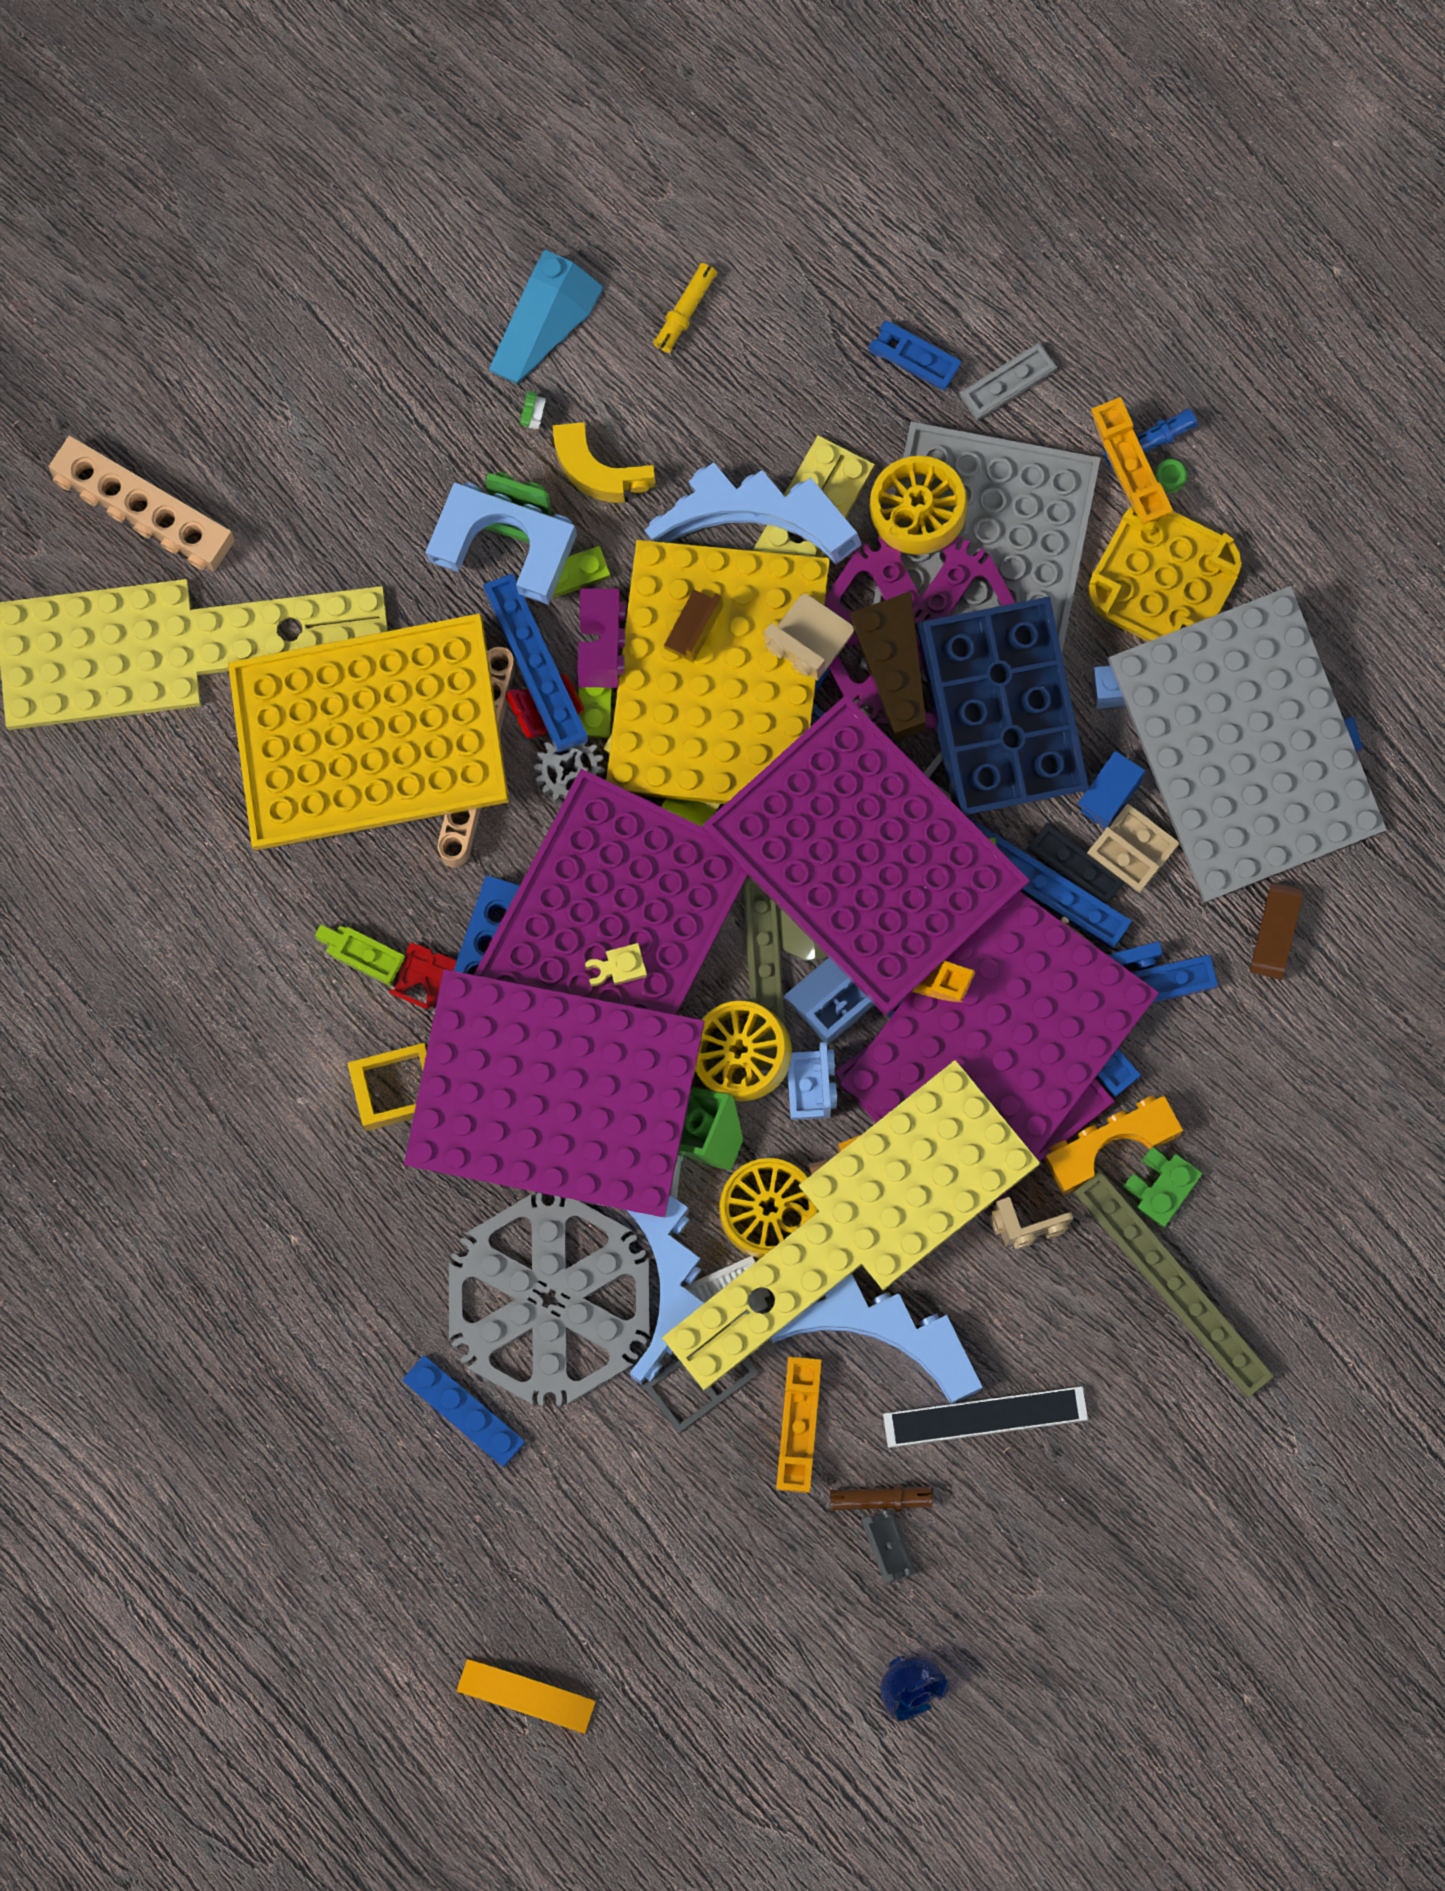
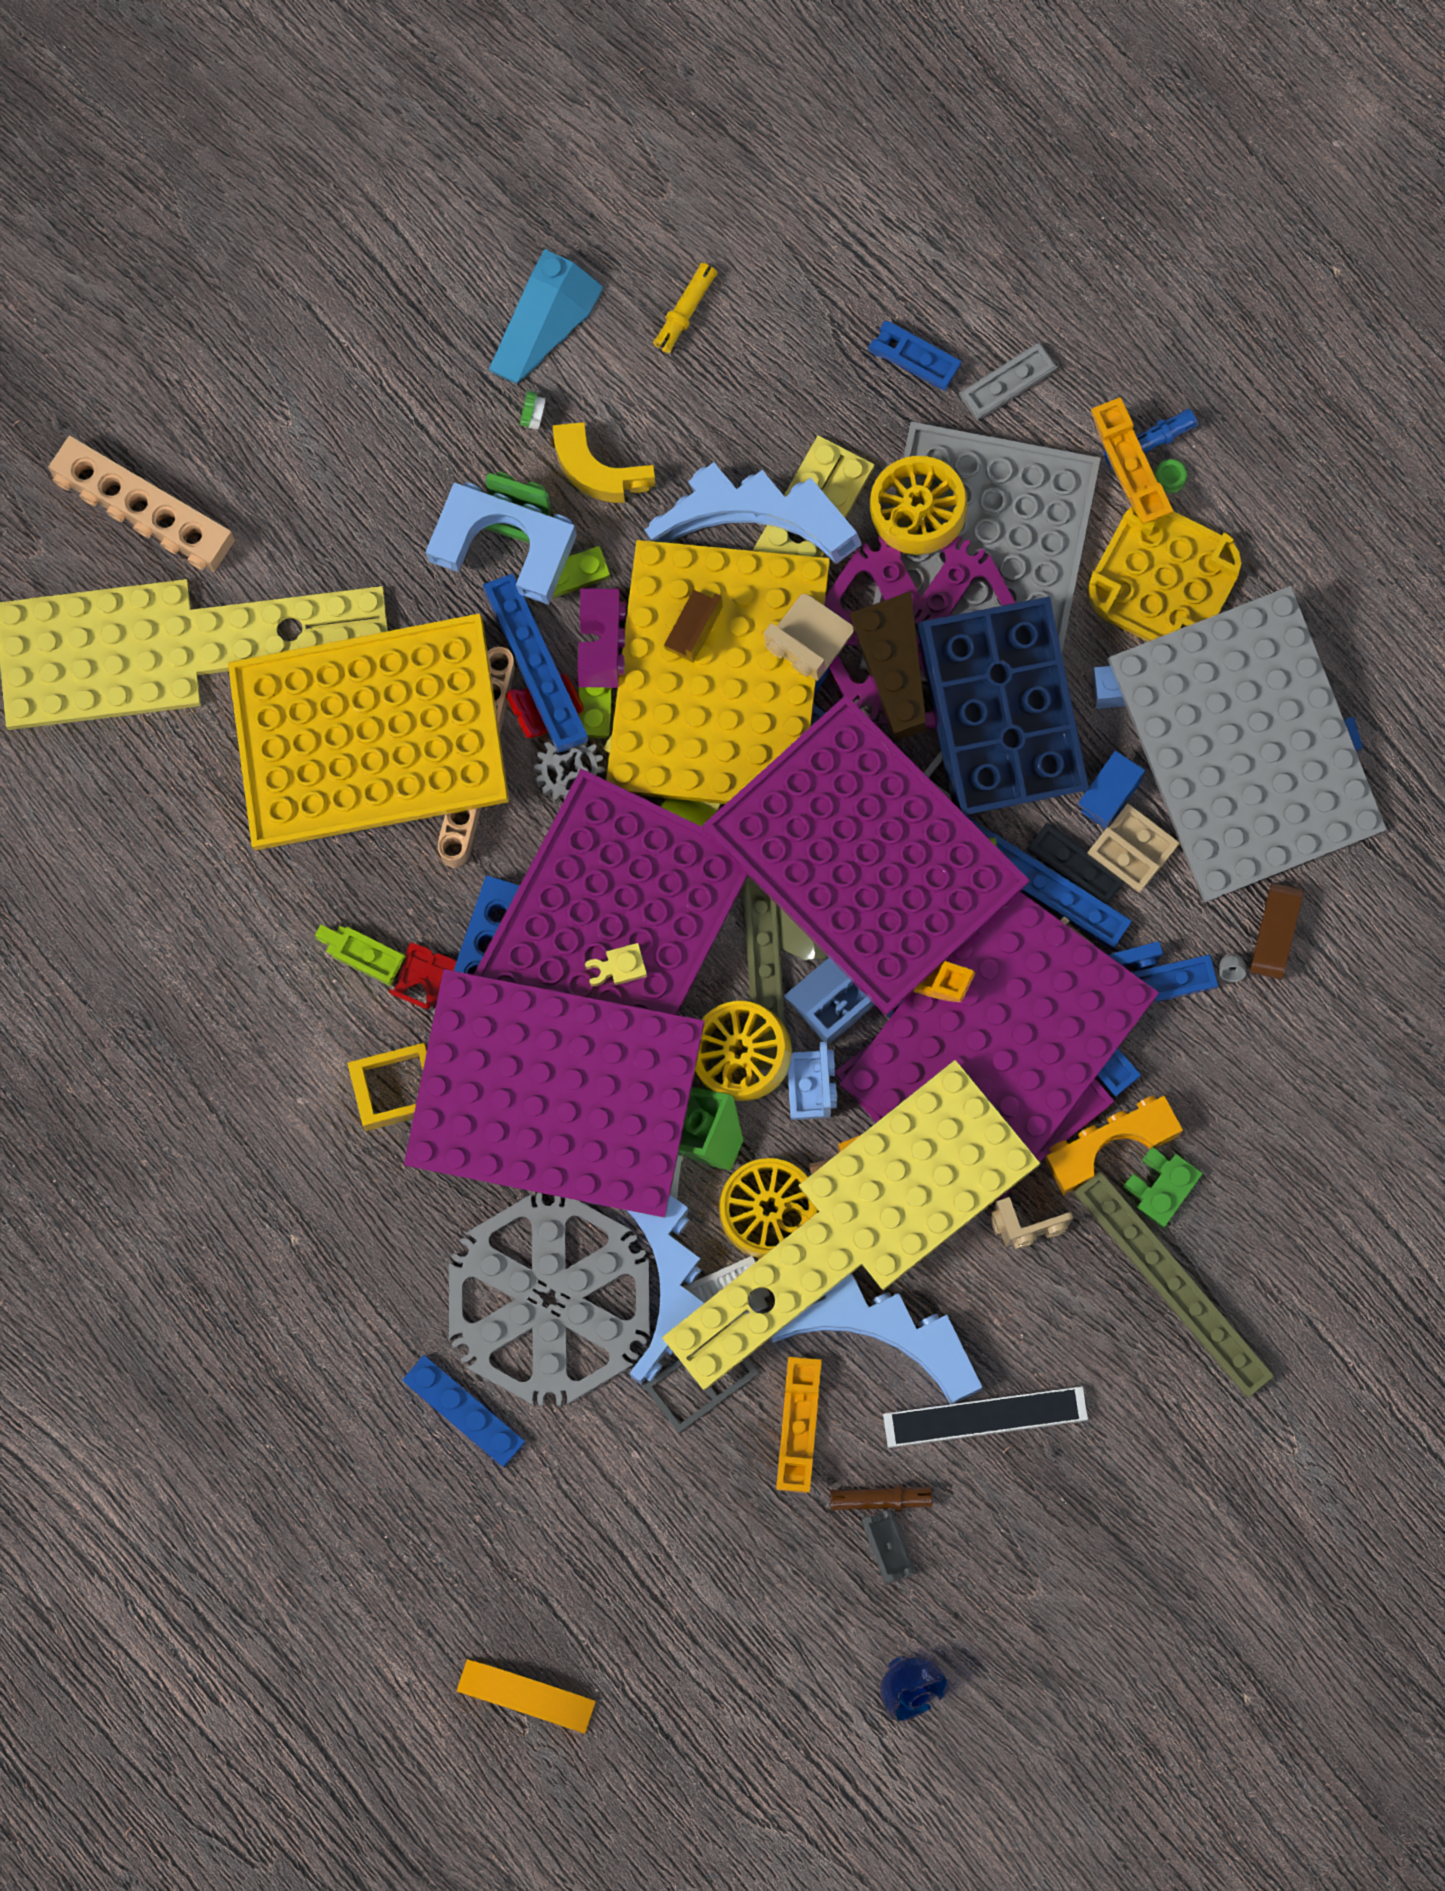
(1232, 975): none -> light grey hinge

